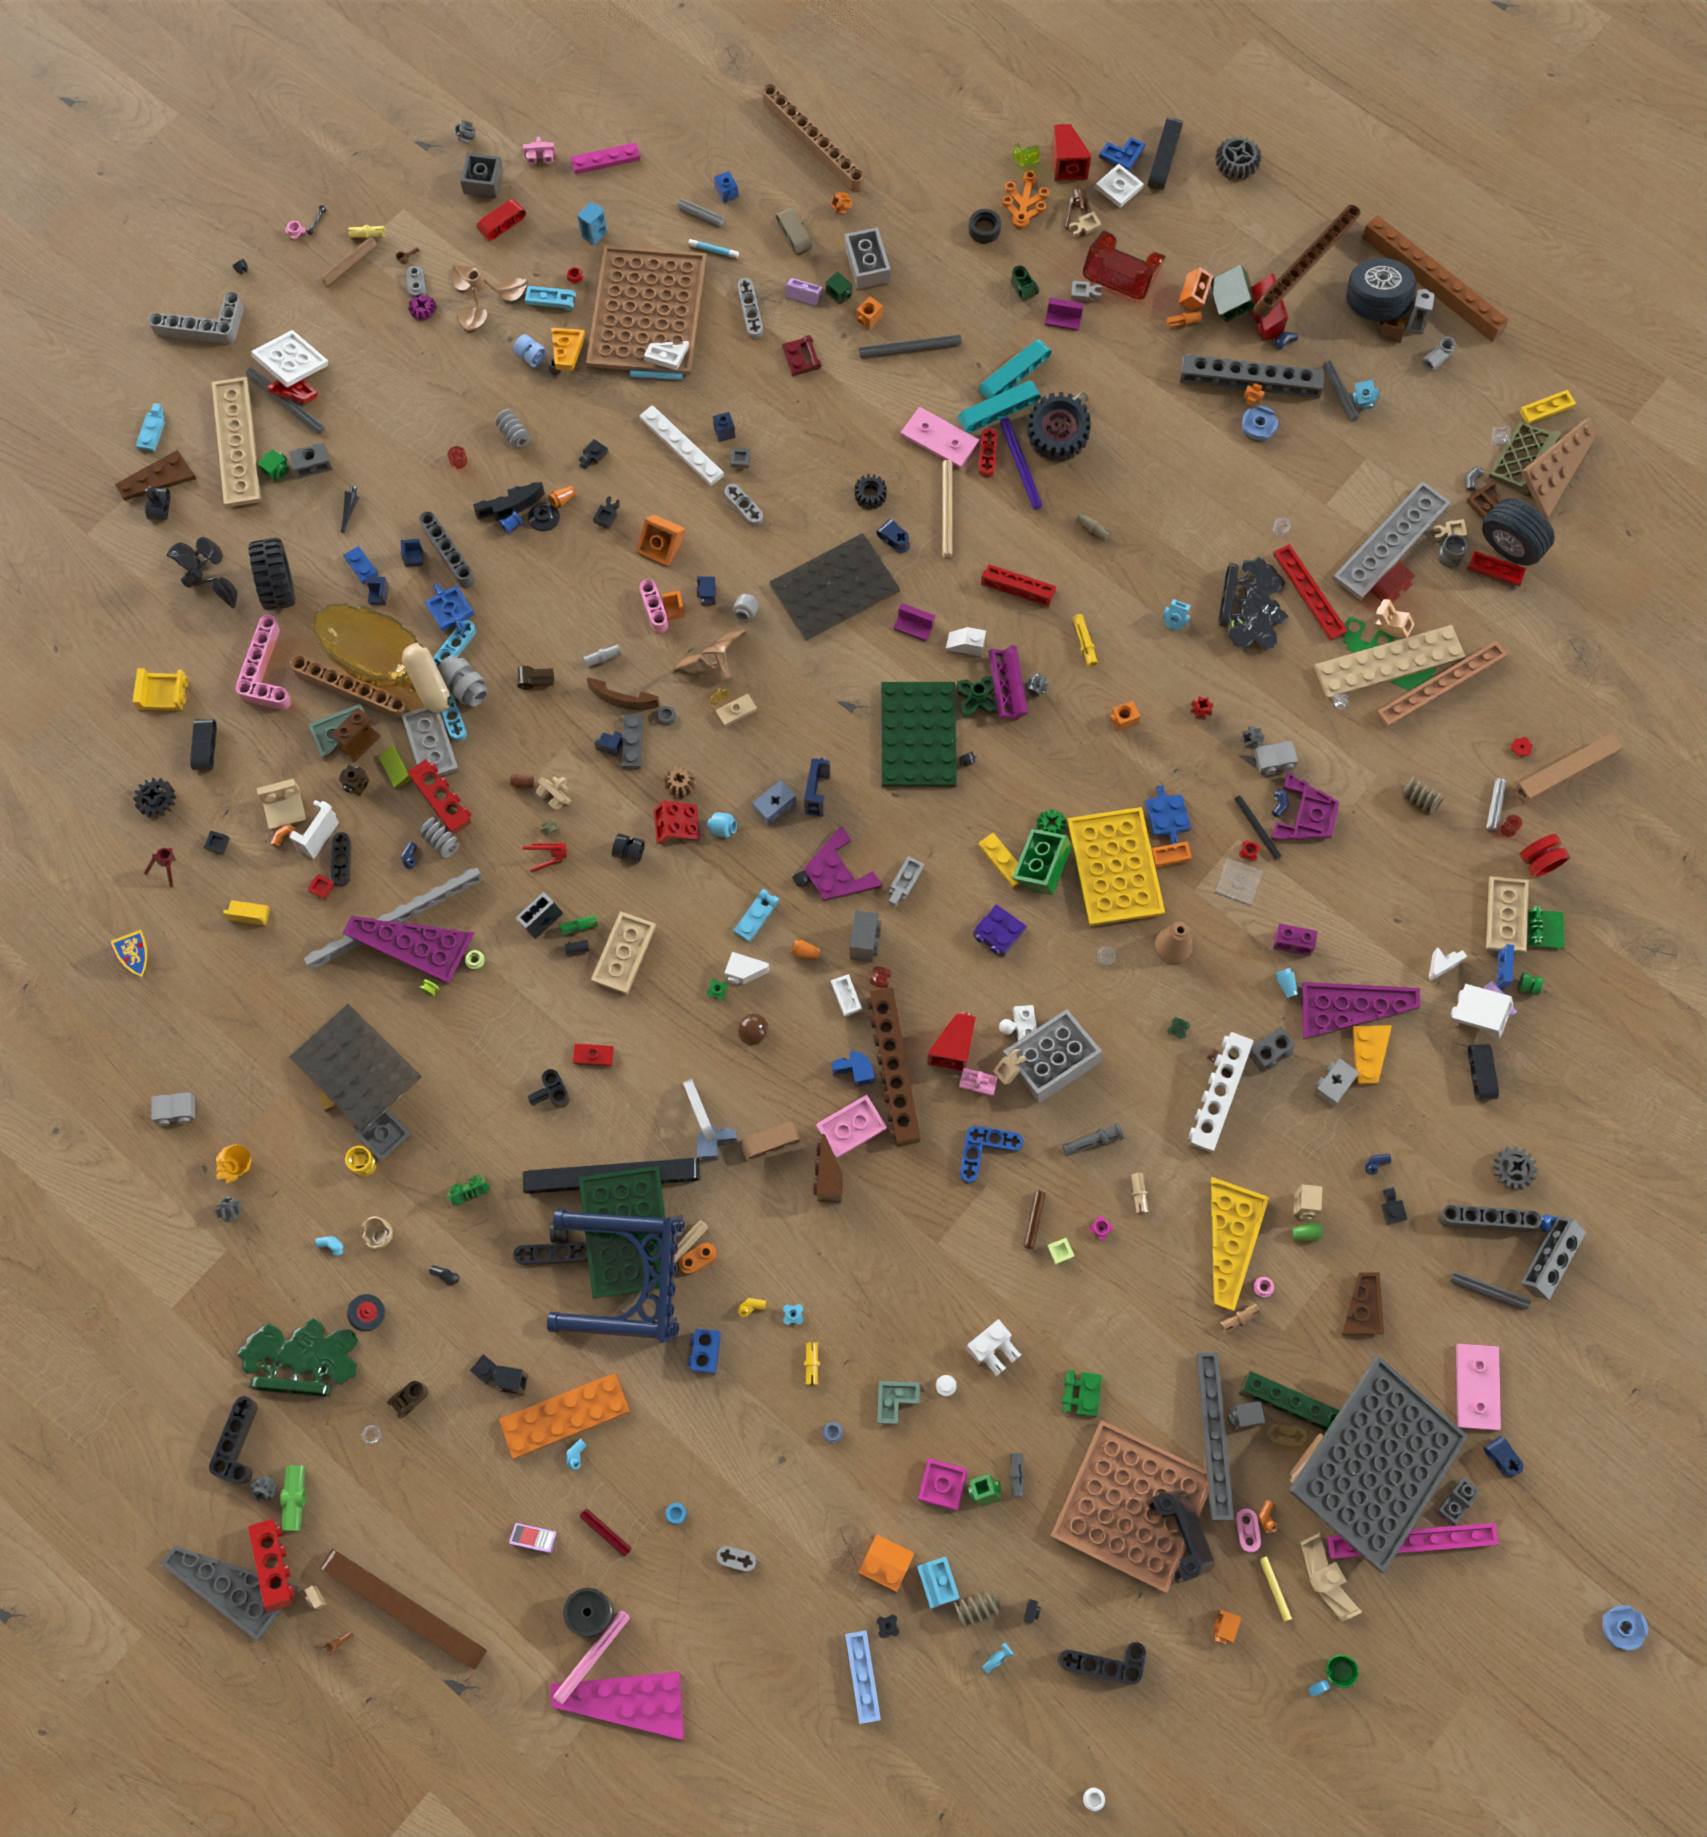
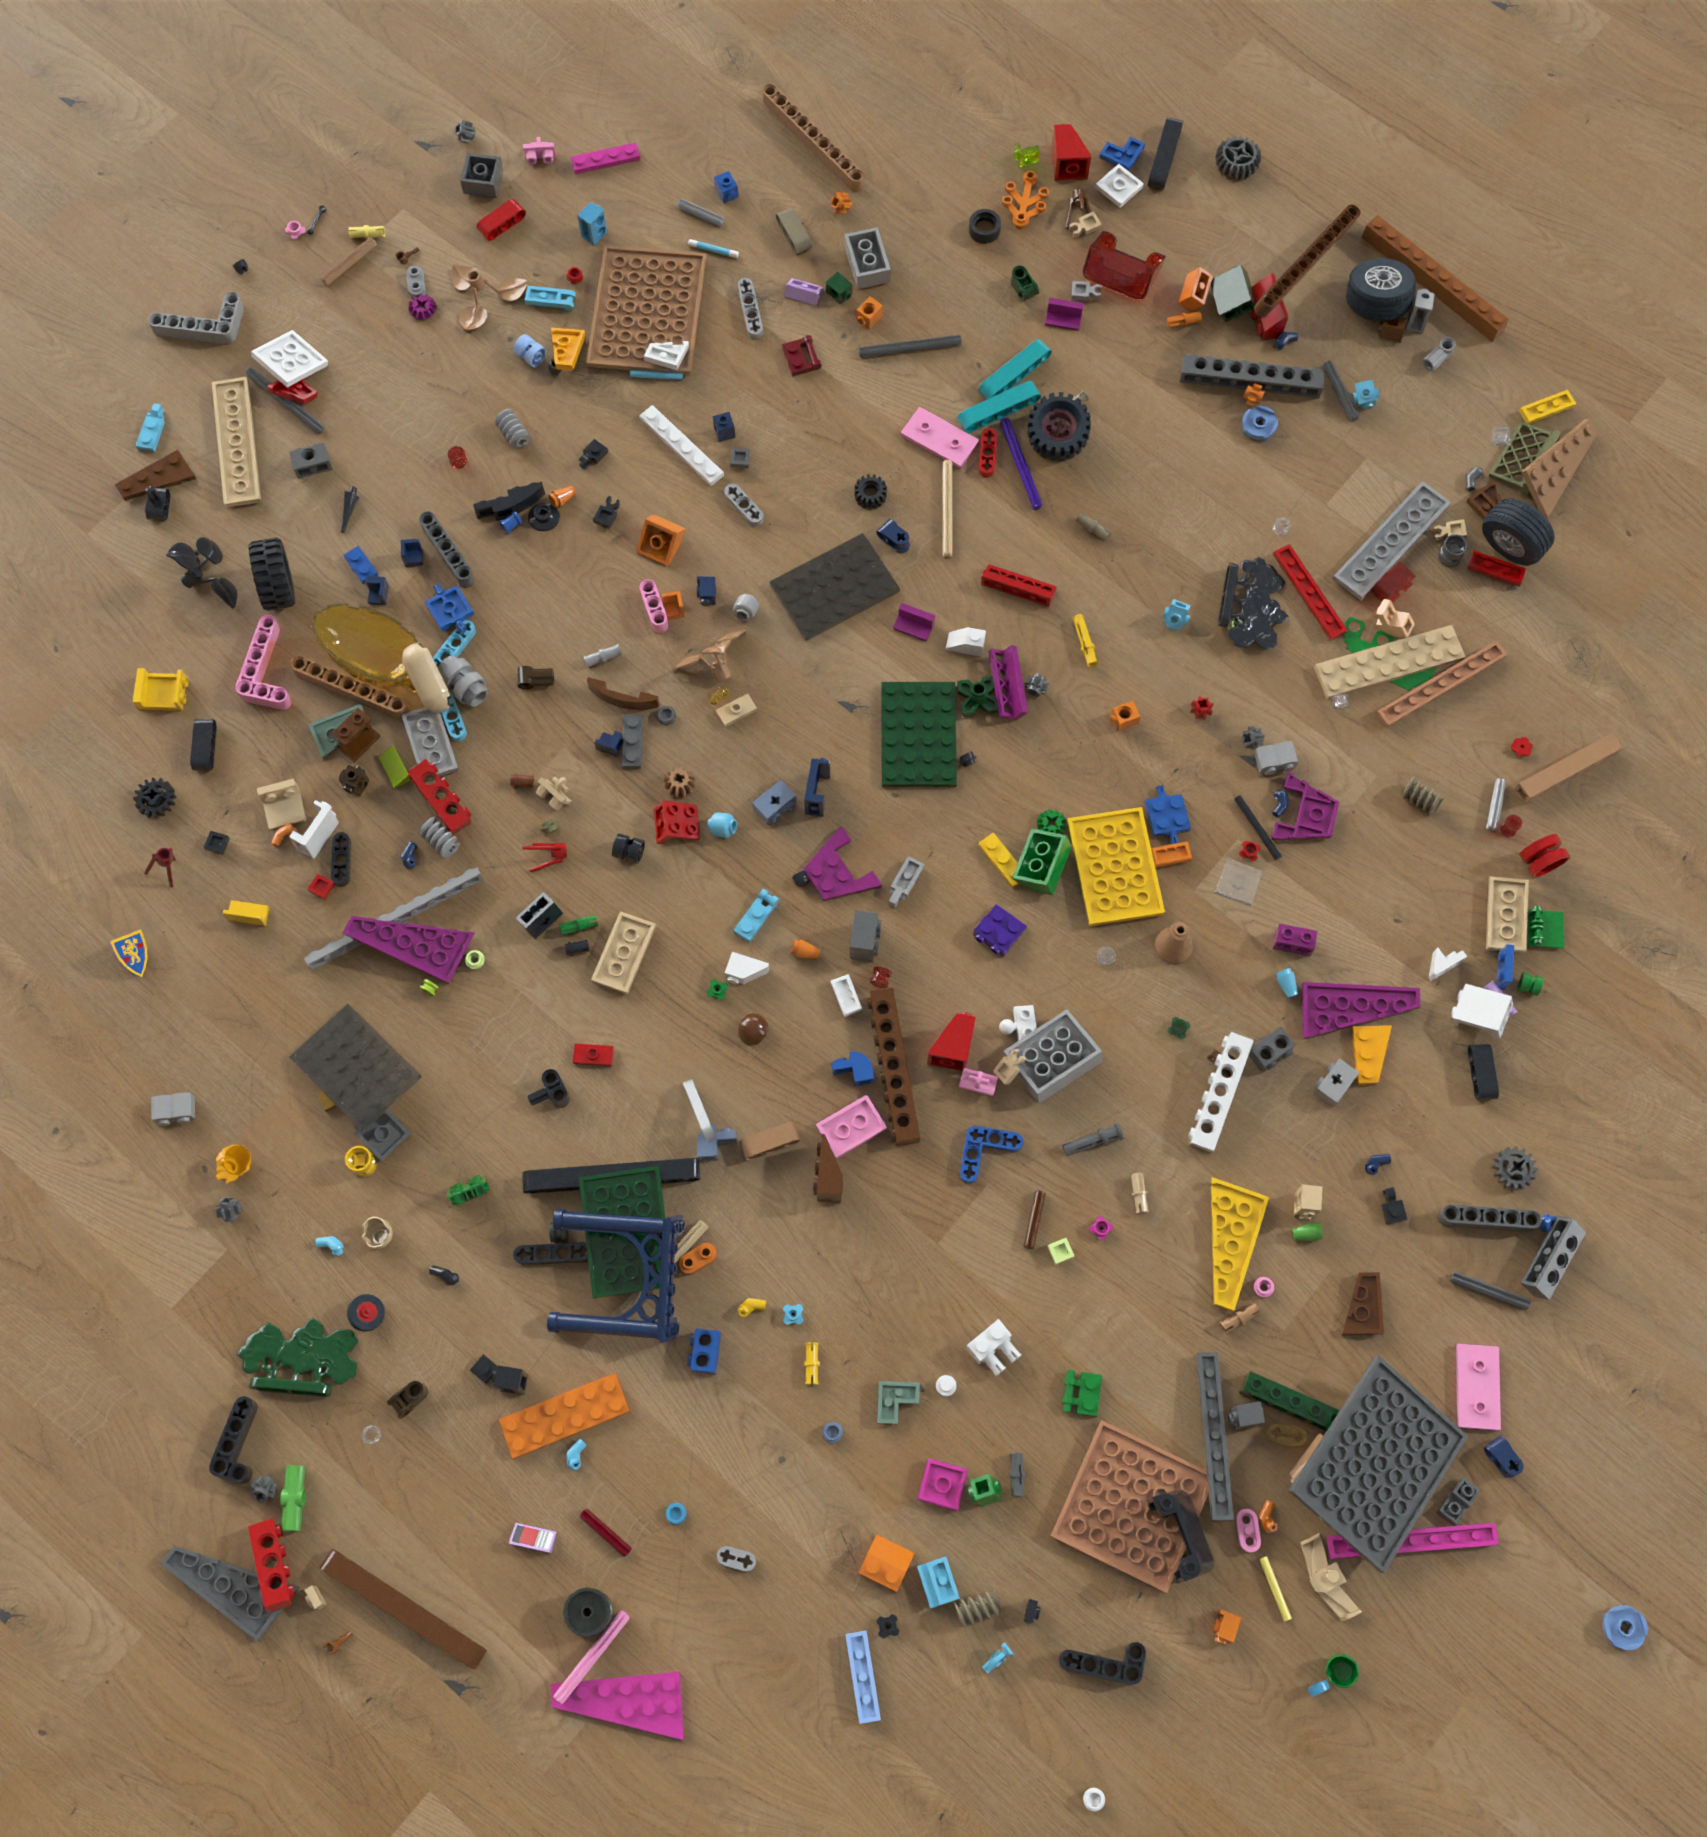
(274, 465): green brick -> none

